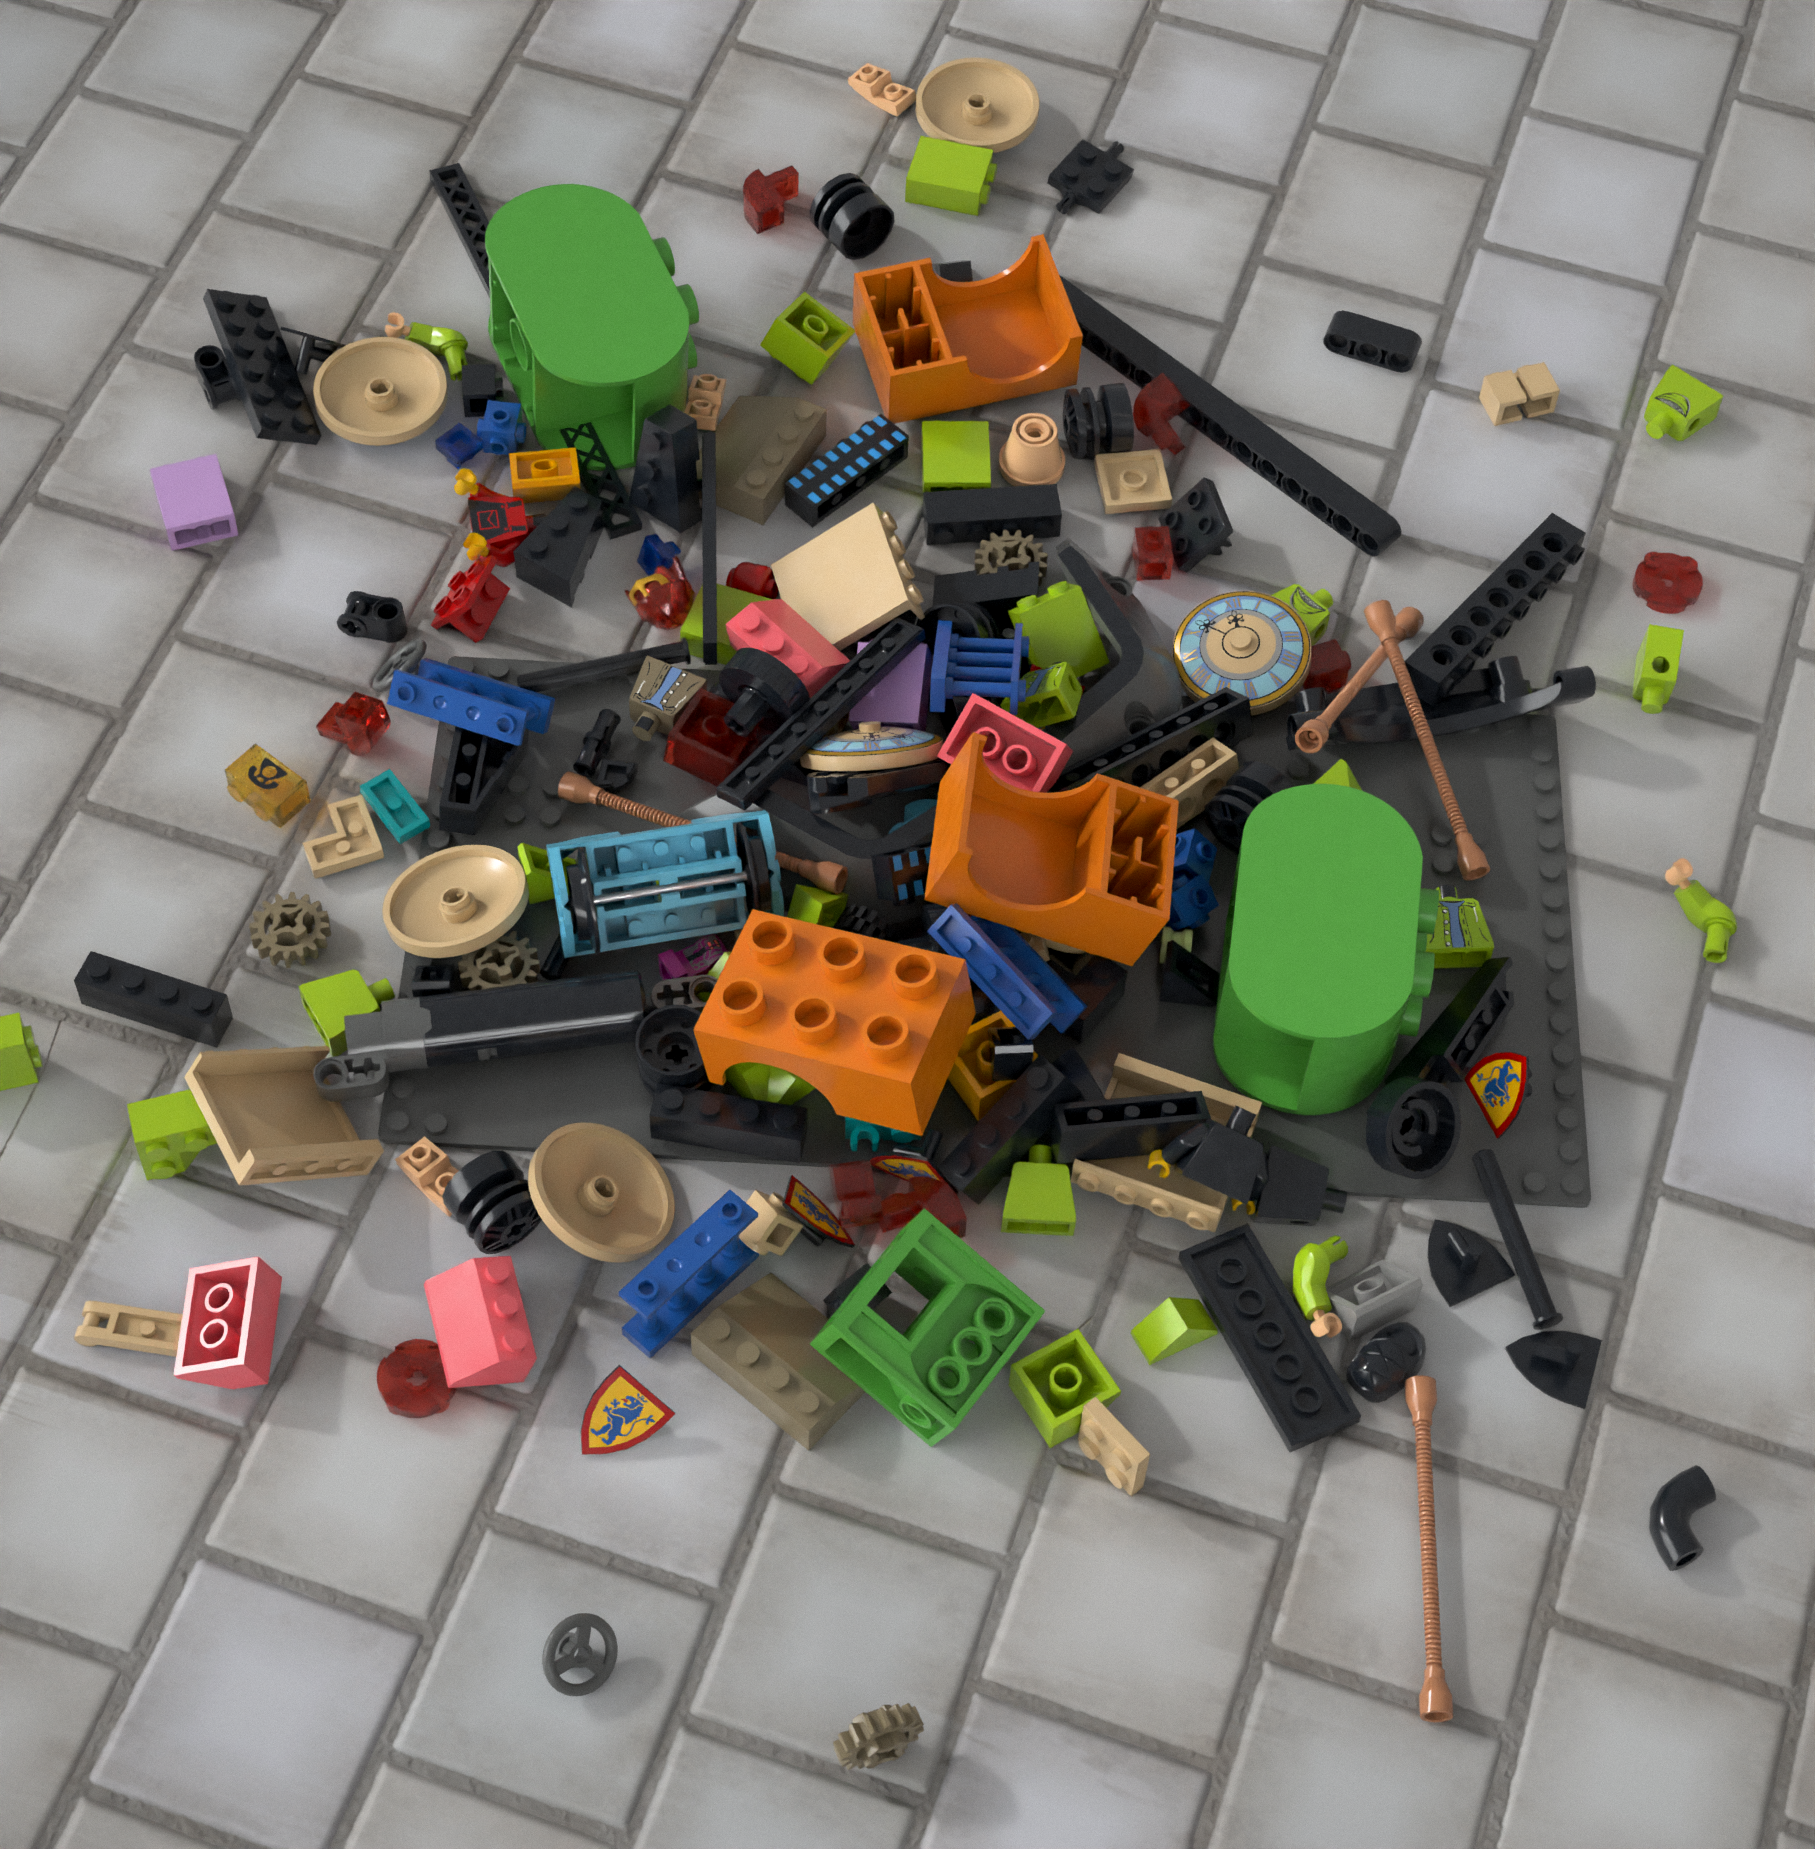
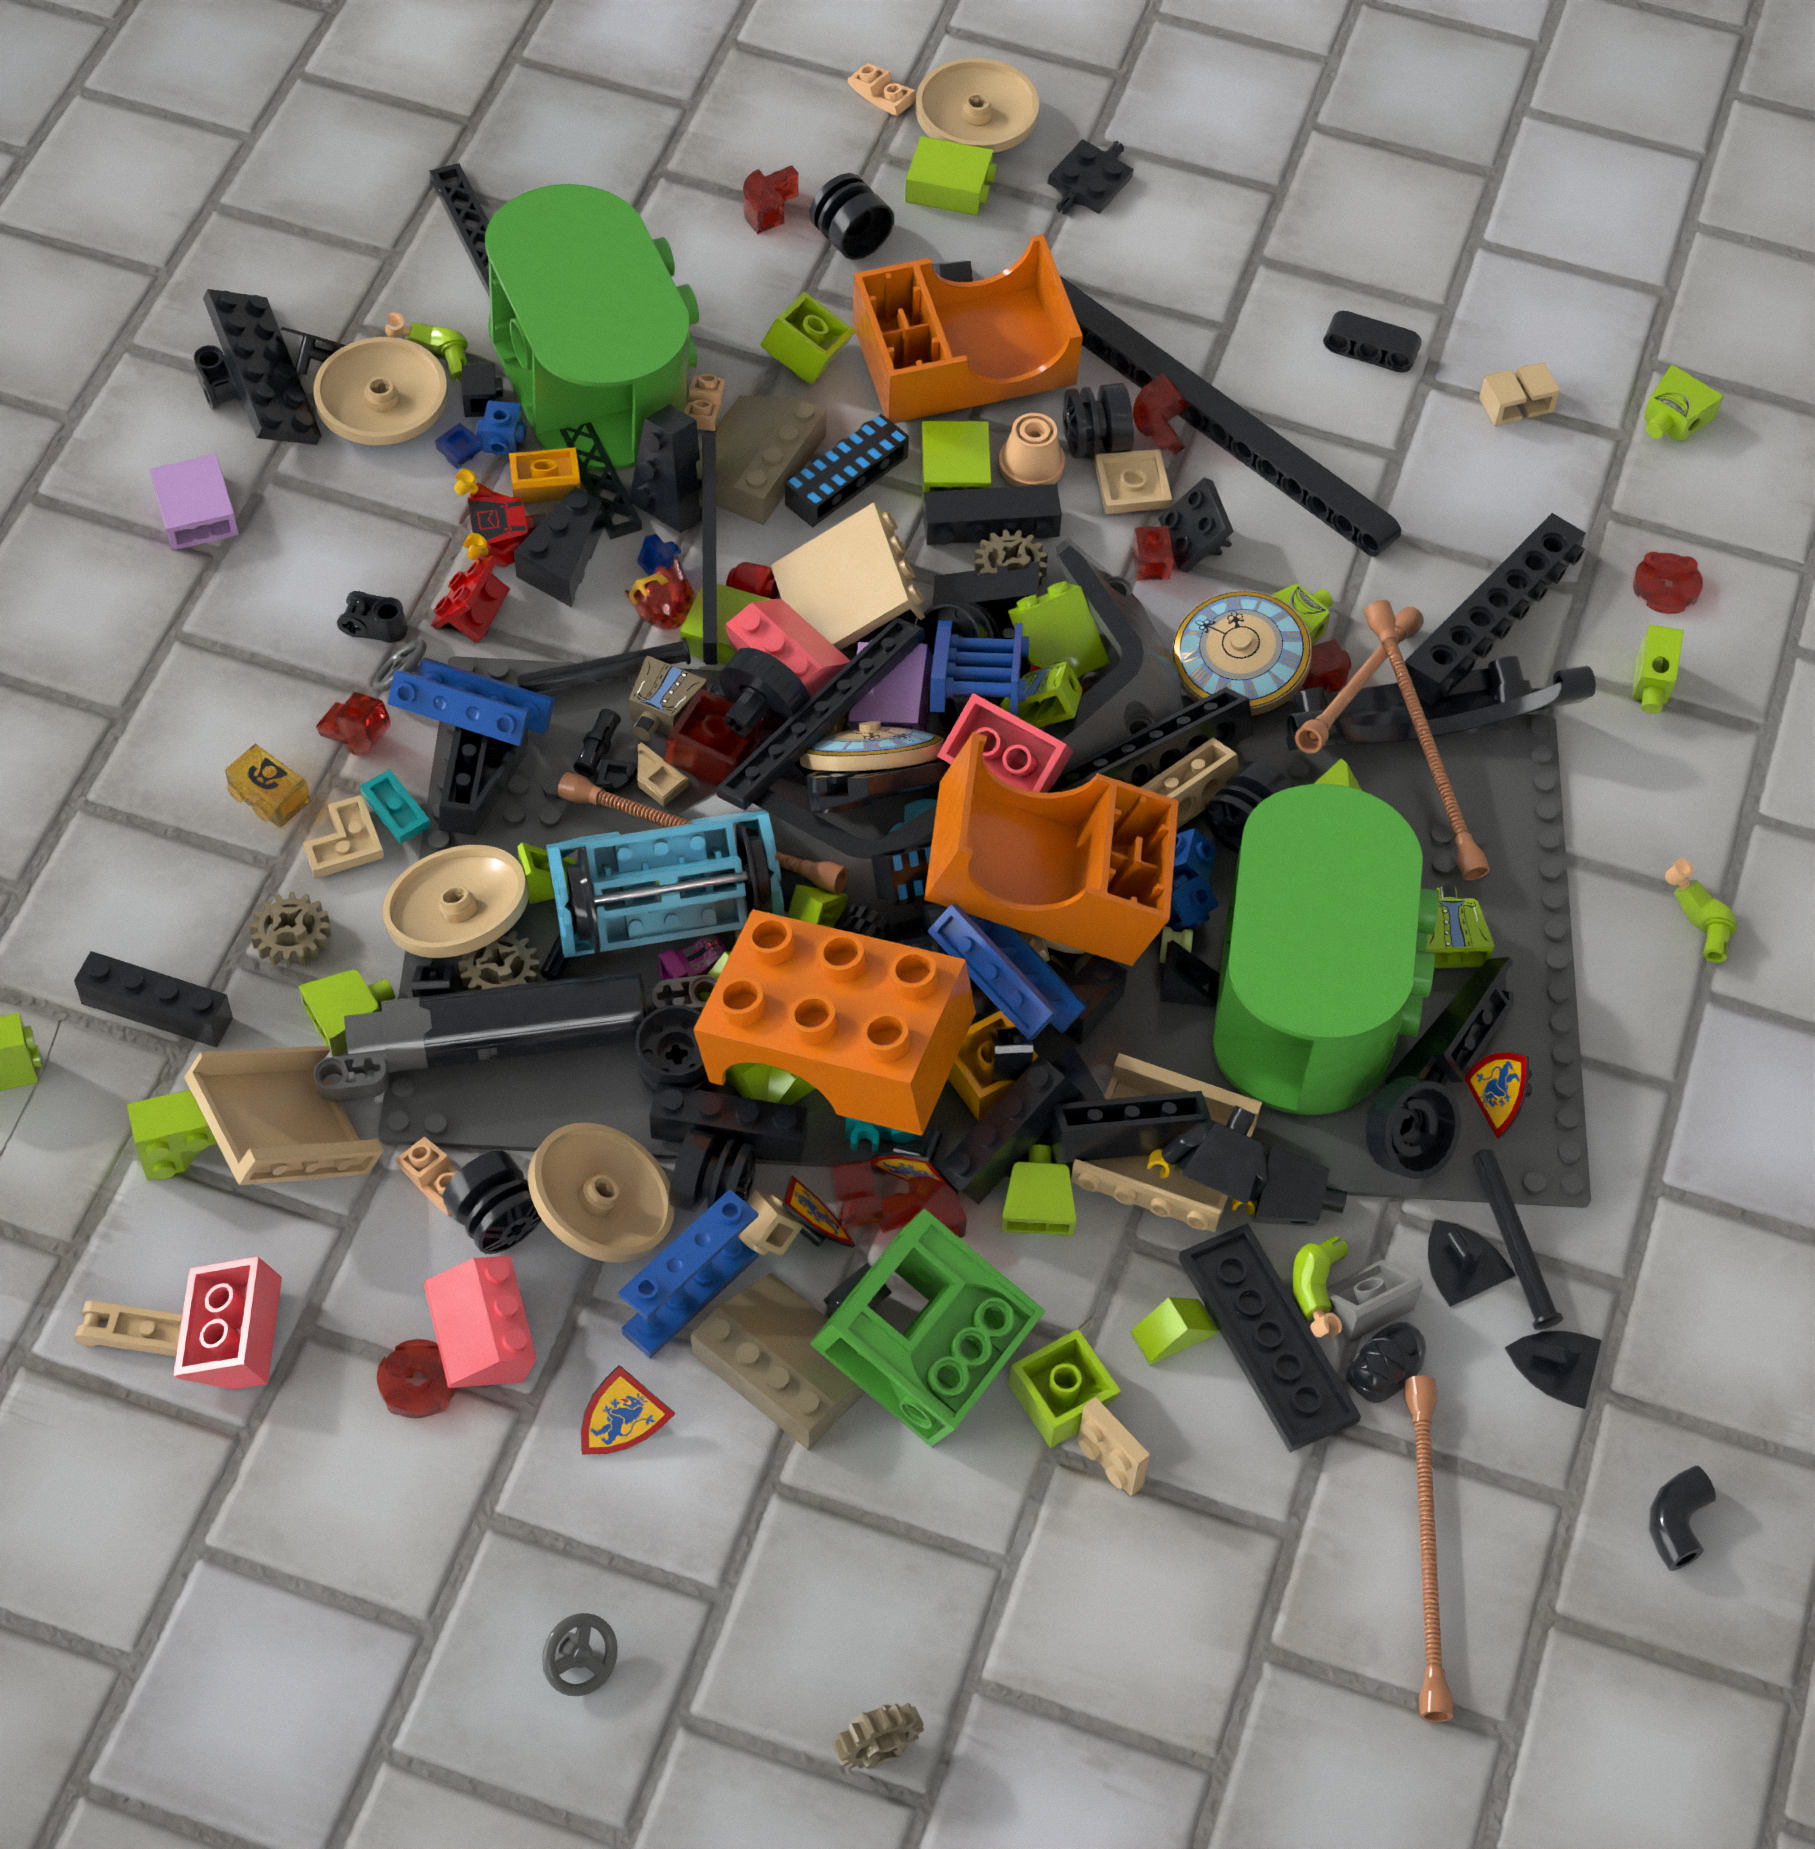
(657, 777): none -> tan tile
(708, 1174): none -> black wheel

